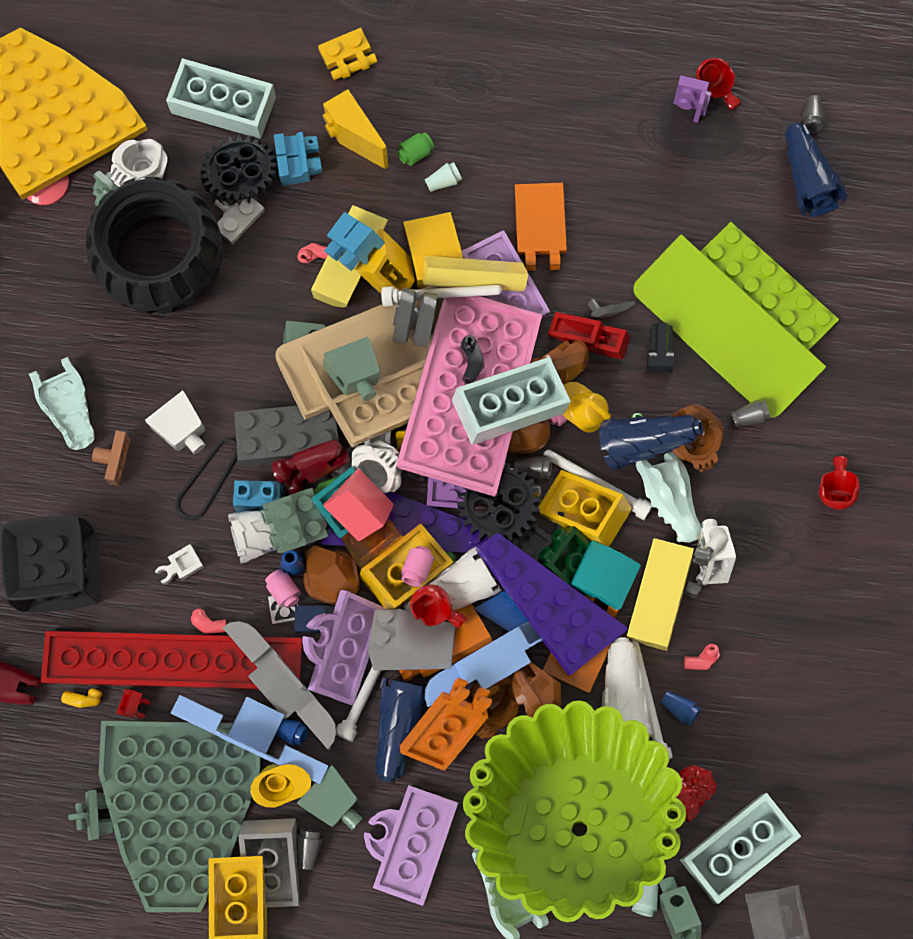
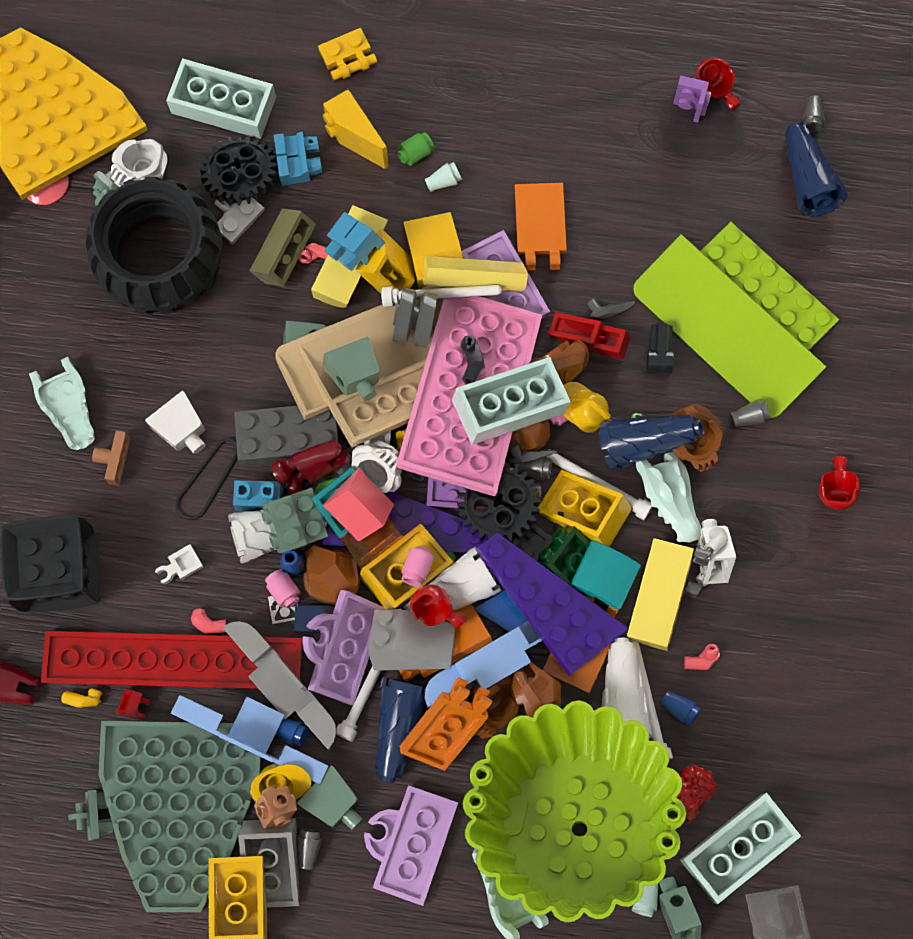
(275, 807): none -> nougat brick
(282, 247): none -> olive brick
(526, 456): none -> dark grey bar

